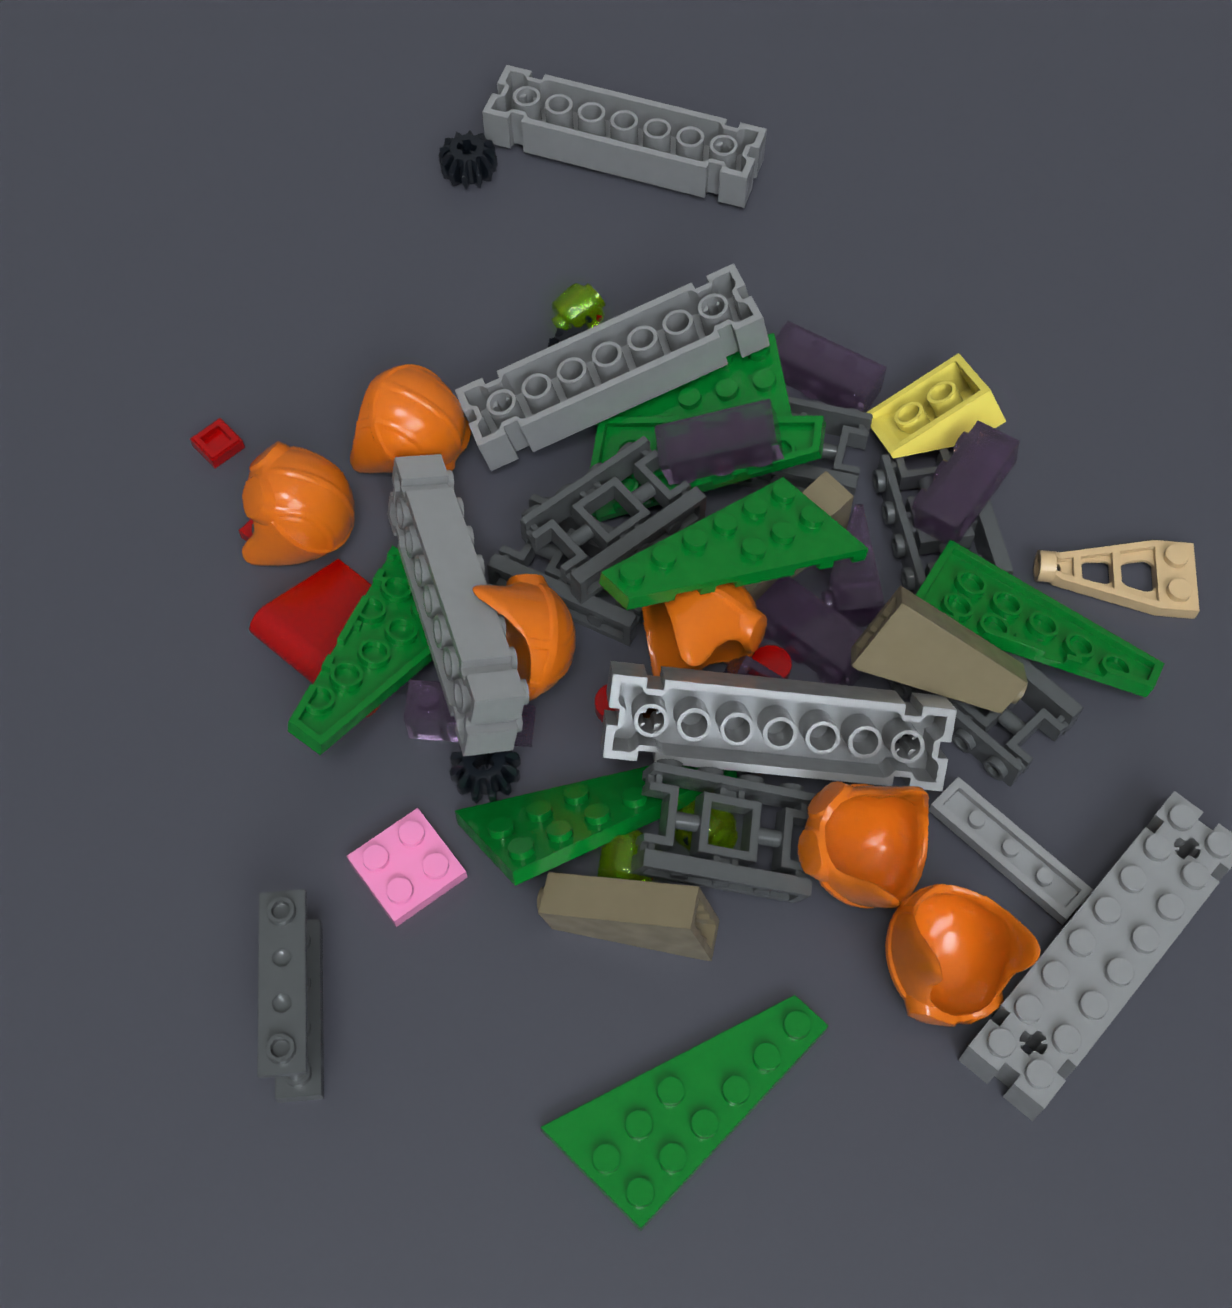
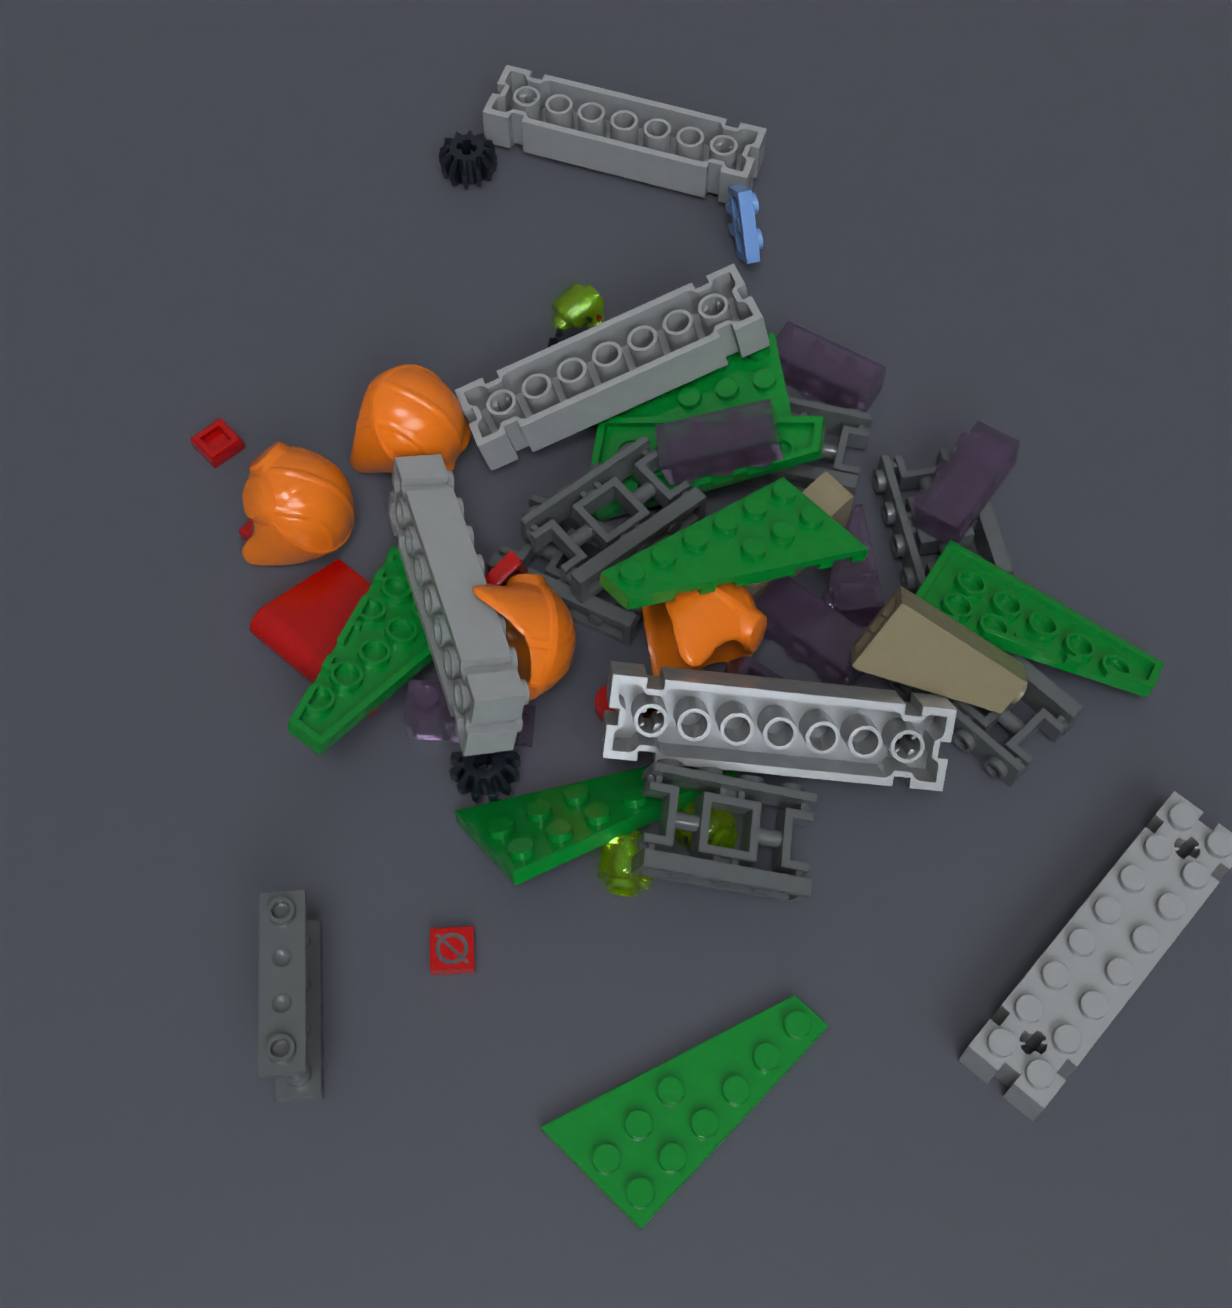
(407, 867): bright pink plate -> none
(452, 950): none -> red tile
(506, 568): none -> red tile
(631, 913): dark tan slope -> none
(743, 207): none -> medium blue hinge
(775, 659): red tile -> none
(866, 842): orange piece -> none
(935, 410): light yellow slope -> none
(955, 954): orange piece -> none
(1010, 850): light grey plate -> none
(1171, 570): tan plate -> none

